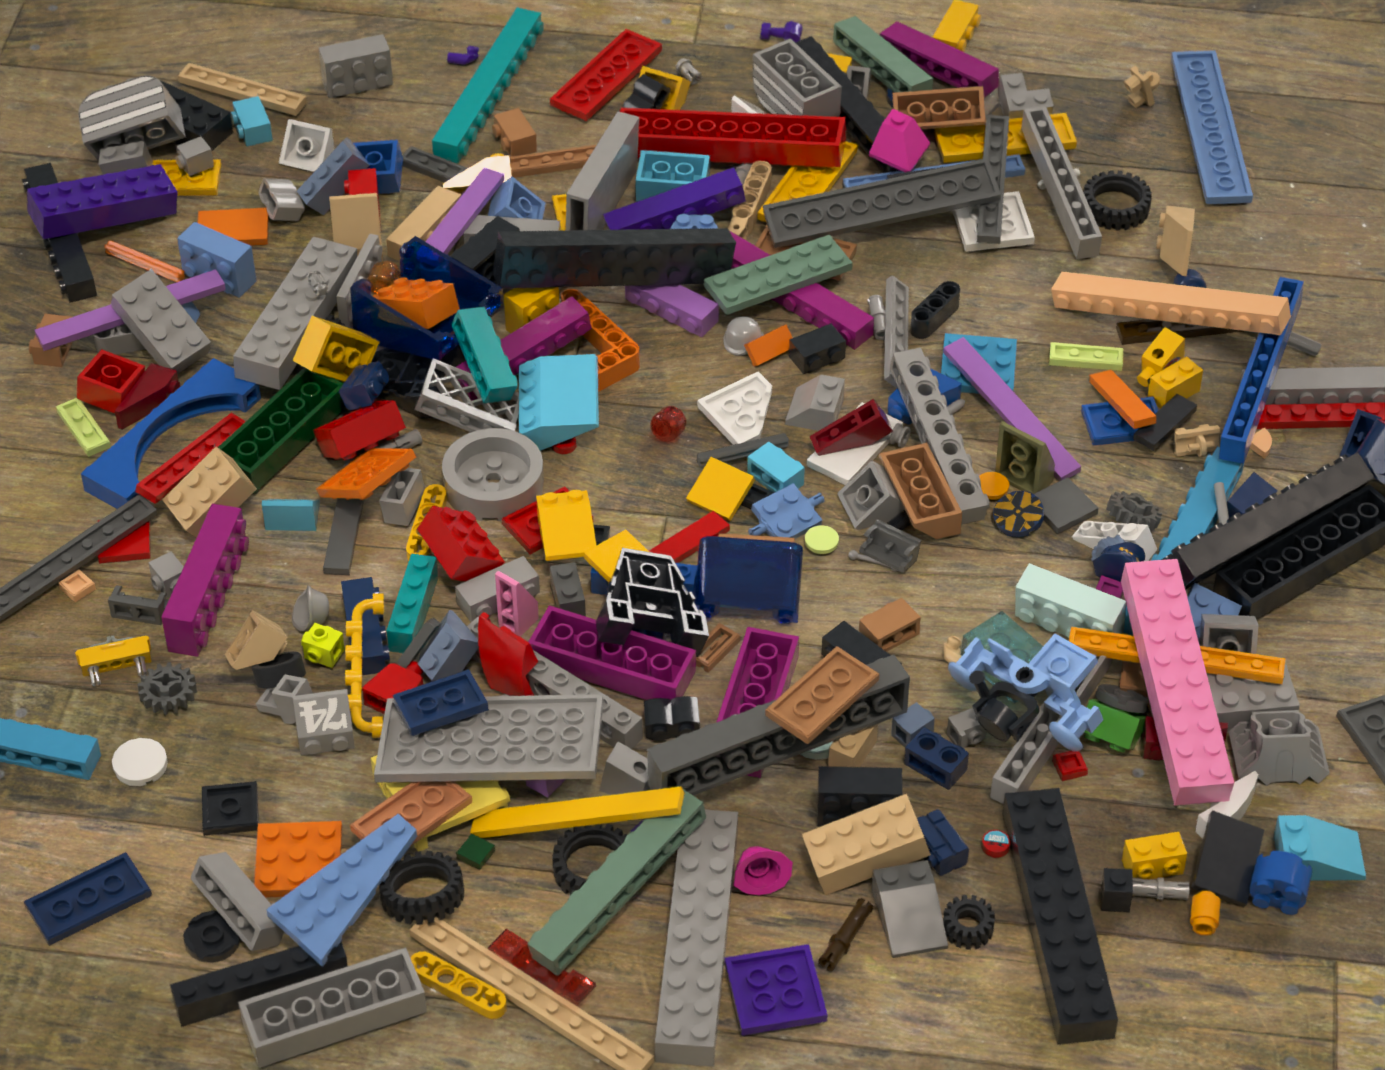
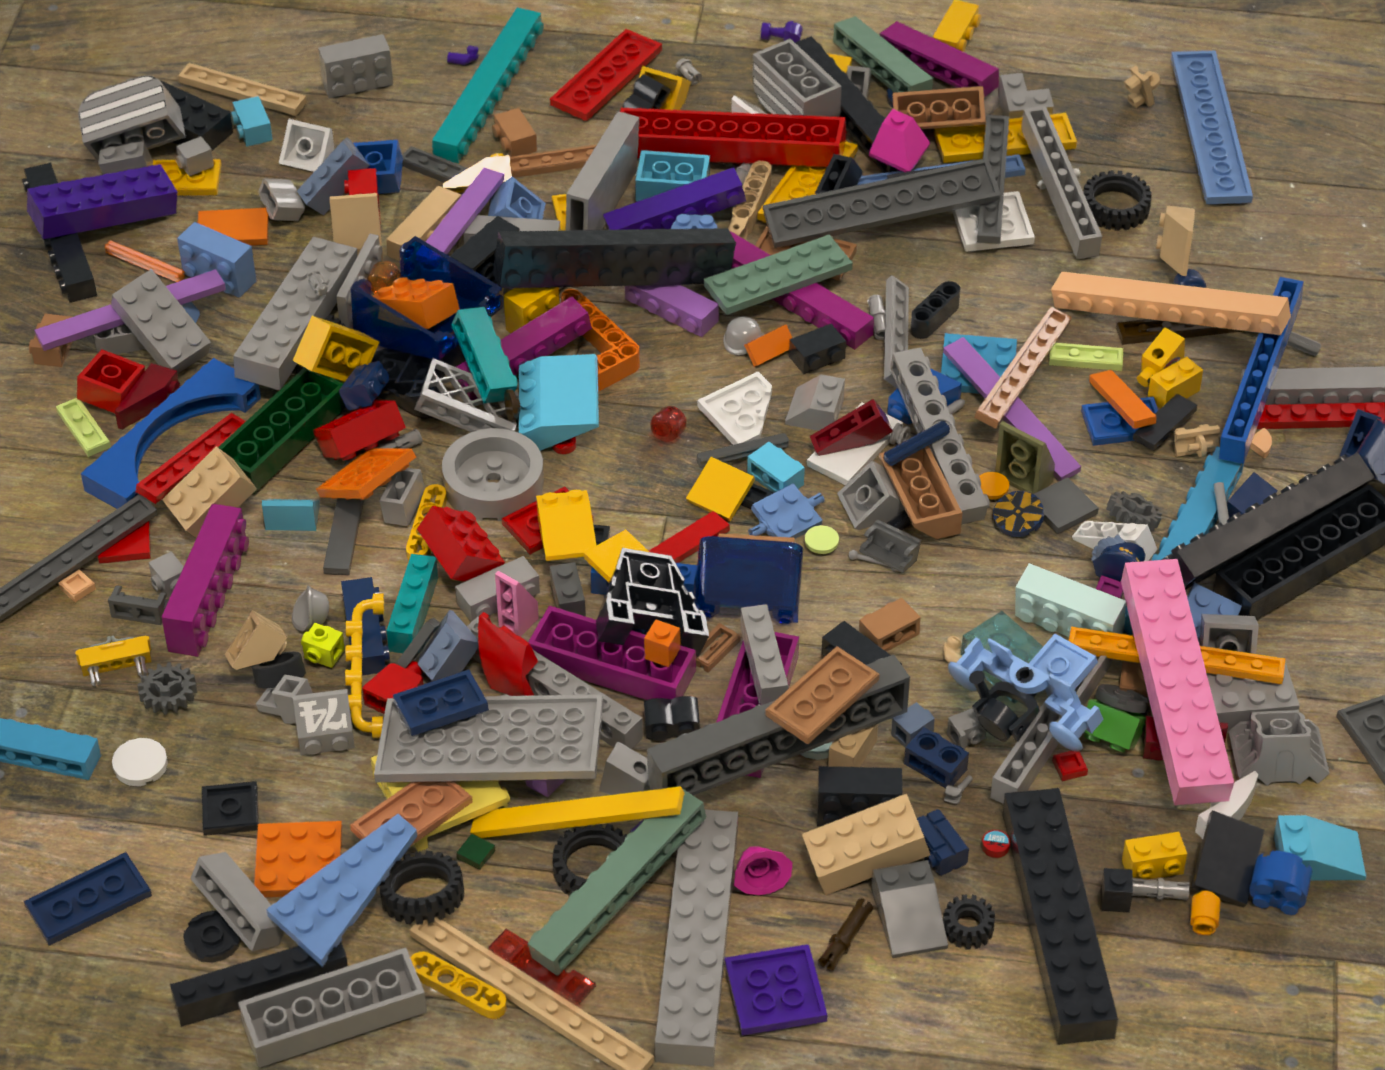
(512, 405): none -> dark brown piece
(662, 643): none -> orange brick
(763, 653): none -> light grey brick
(840, 174): none -> black brick
(916, 443): none -> dark blue axle
(954, 794): none -> light grey hand
(1022, 367): none -> tile

